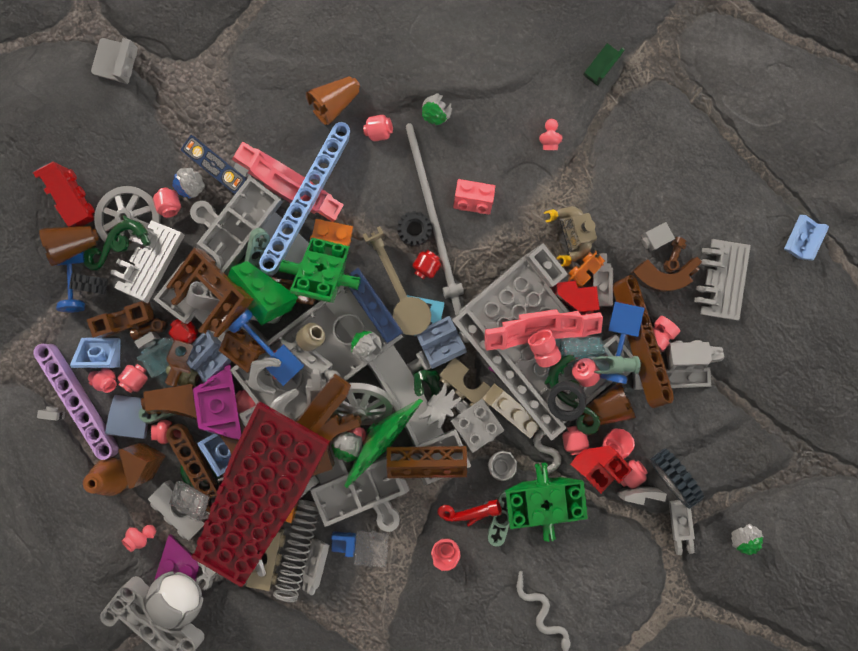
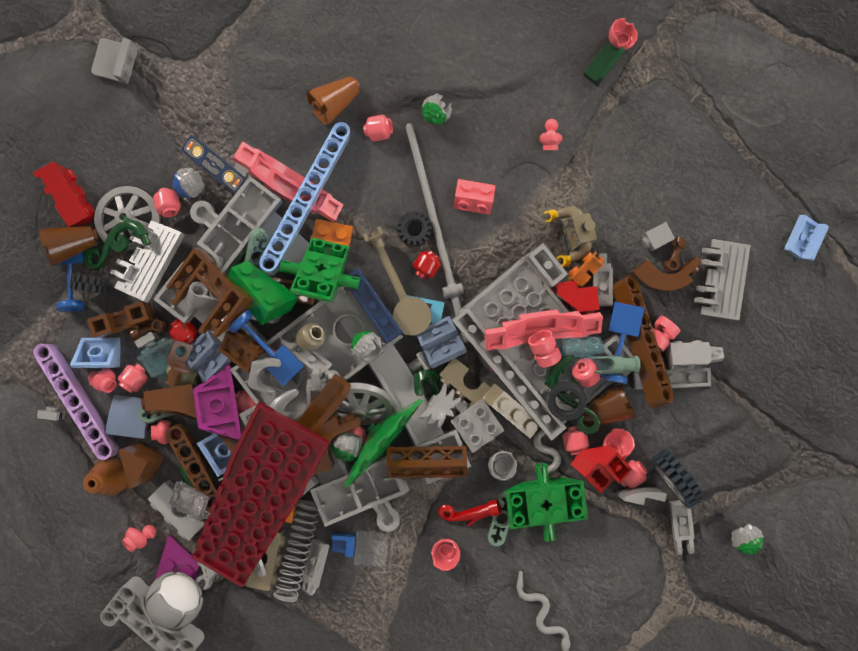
(622, 34): none -> coral hair

